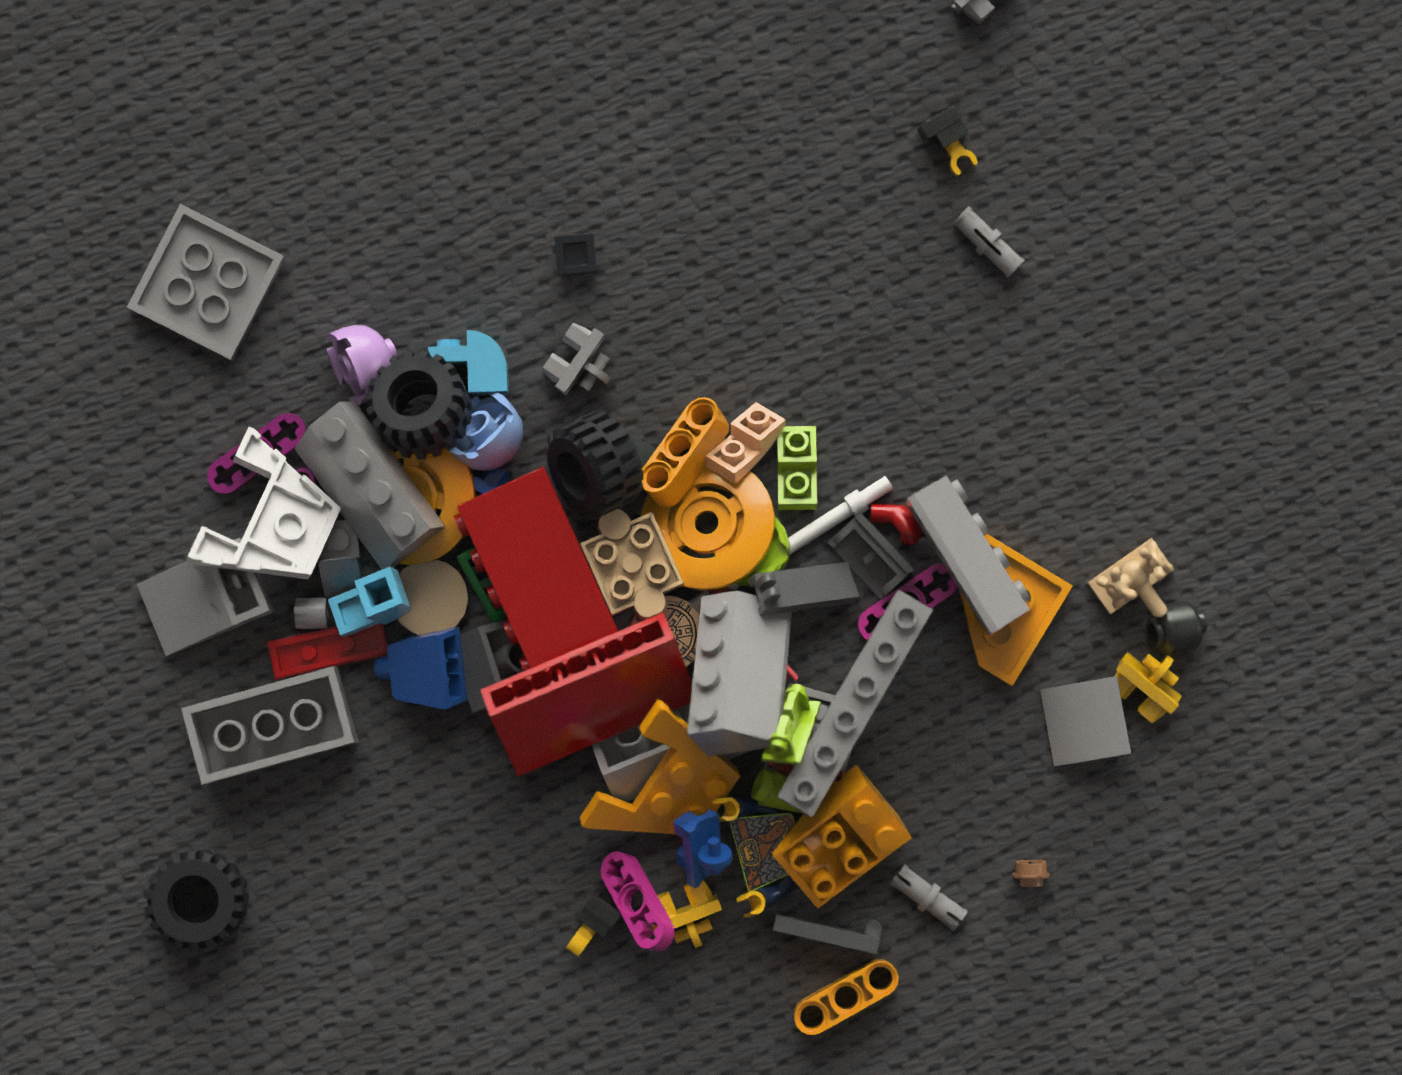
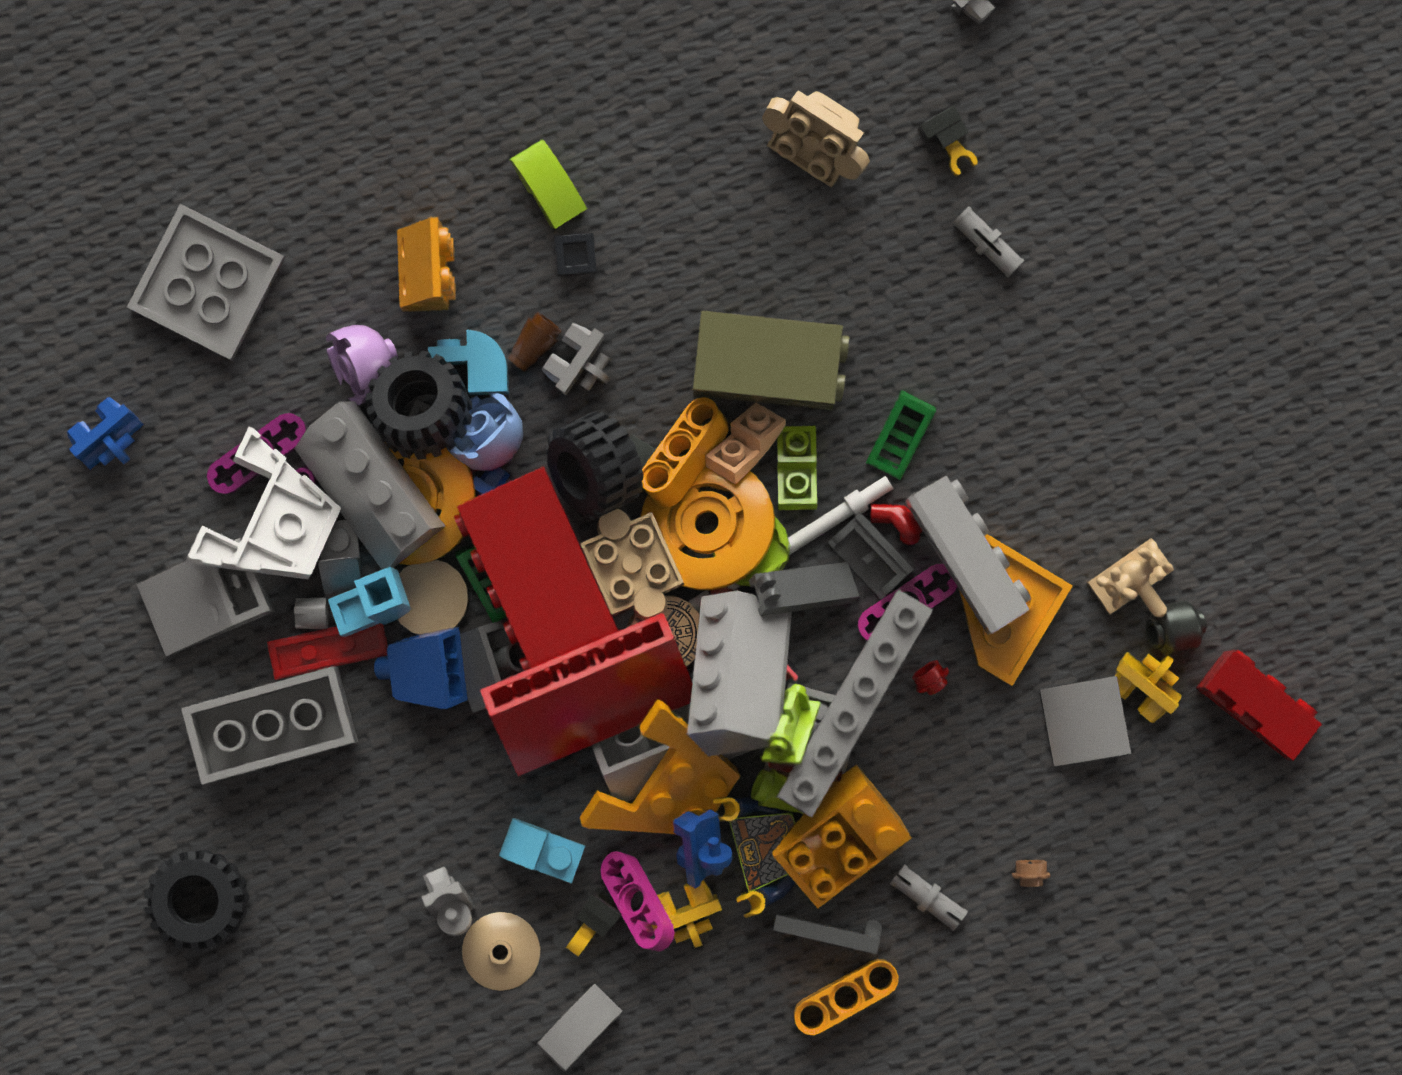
(107, 438): none -> blue hips
(423, 266): none -> light orange slope
(448, 902): none -> light grey hips
(505, 930): none -> tan dish
(534, 341): none -> reddish brown cone
(541, 850): none -> medium azure brick
(548, 184): none -> lime slope
(579, 1027): none -> light grey slope
(770, 360): none -> olive brick
(816, 136): none -> tan piece
(915, 404): none -> green slope
(931, 678): none -> red plate
(1260, 703): none -> red wedge

